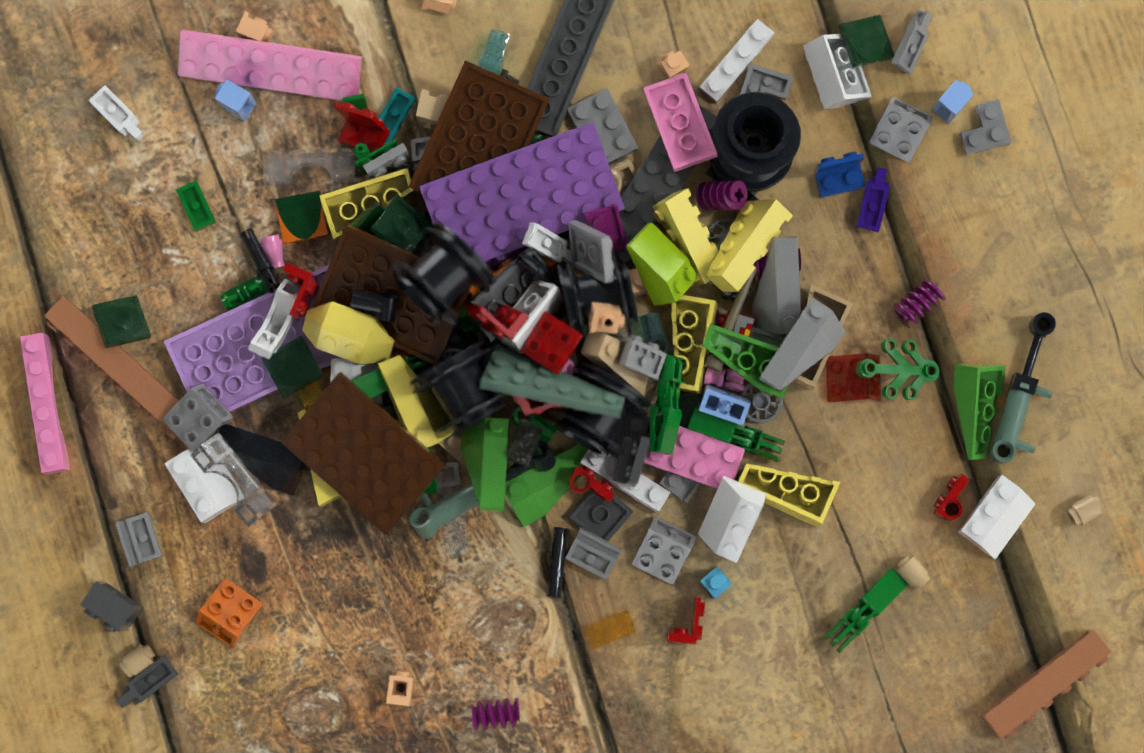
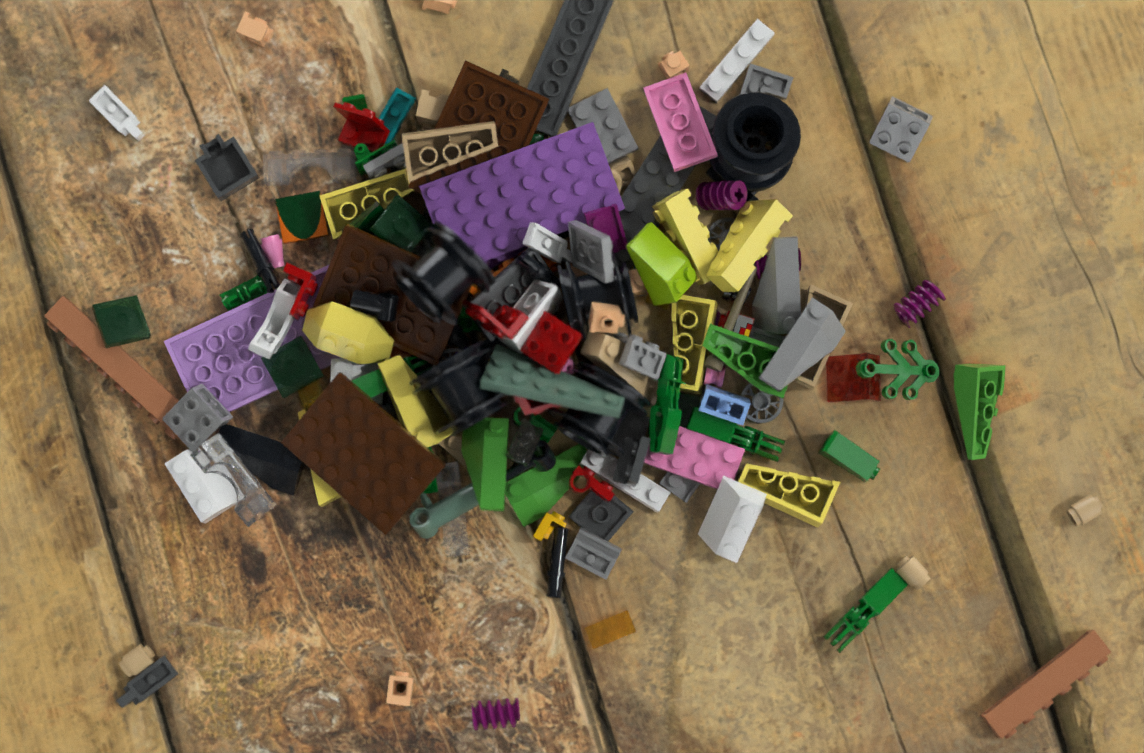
(39, 375): bright pink arch -> none
(111, 606): dark grey brick -> none
(139, 539): light grey plate -> none
(196, 206): green plate -> none
(225, 167): none -> dark grey piece
(228, 613): orange bracket -> none
(235, 100): light blue brick -> none
(268, 65): bright pink plate -> none
(443, 147): none -> tan wedge
(495, 48): clear light blue piece -> none
(545, 528): none -> yellow bracket
(654, 329): clear light blue piece -> none
(664, 550): light grey bracket -> none
(681, 635): red bracket -> none
(715, 582): medium azure brick -> none
(733, 381): bright pink wheel -> none
(833, 72): white slope -> none
(839, 175): blue bracket -> none
(849, 456): none -> green slope
(866, 41): dark green tile -> none
(873, 202): dark purple hinge -> none
(912, 42): light grey hinge -> none
(953, 101): light blue brick -> none
(955, 487): red plate -> none
(992, 132): light grey plate -> none
(997, 516): white slope -> none
(1020, 393): sand green piece -> none

